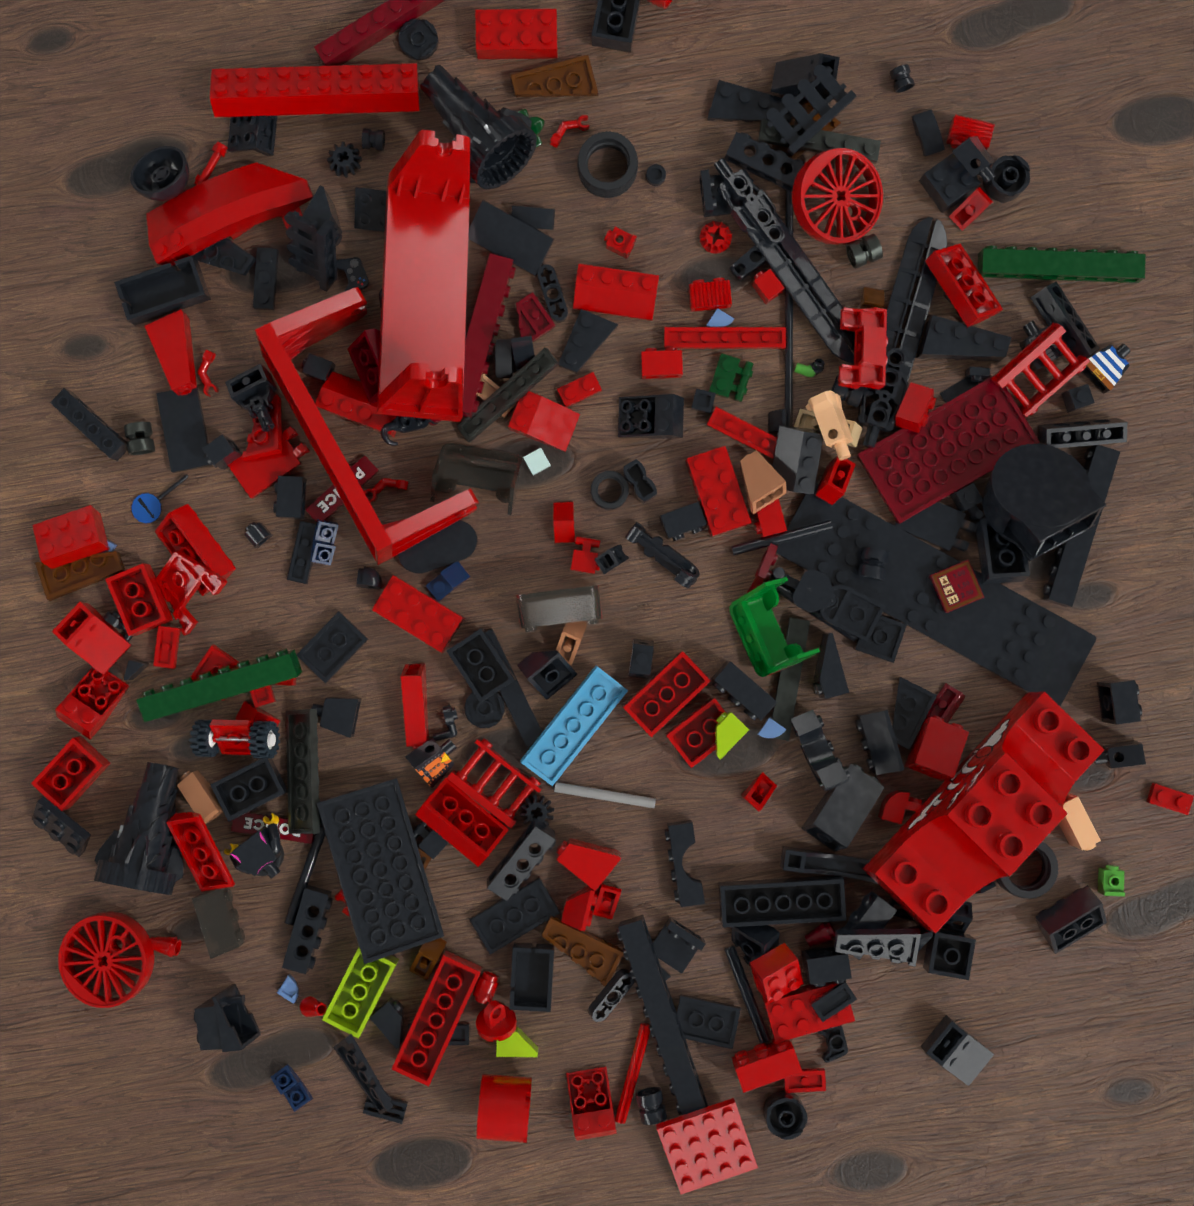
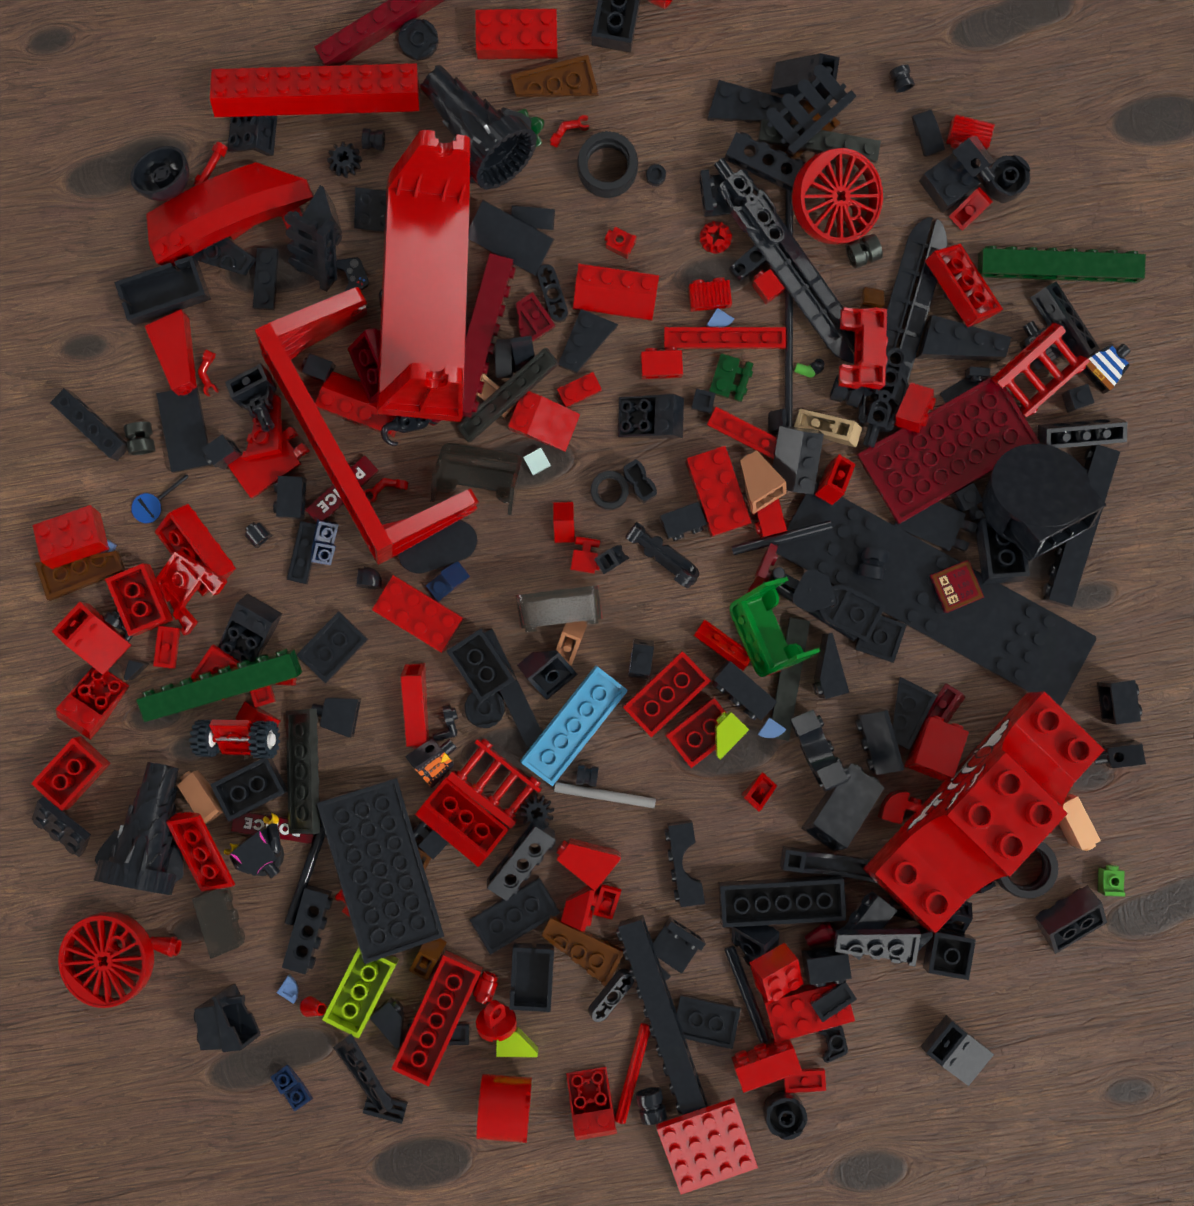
(249, 629): none -> black slope
(587, 775): none -> black wheel
(722, 644): none -> red plate
(832, 422): light nougat piece -> none
(1170, 799): red plate -> none

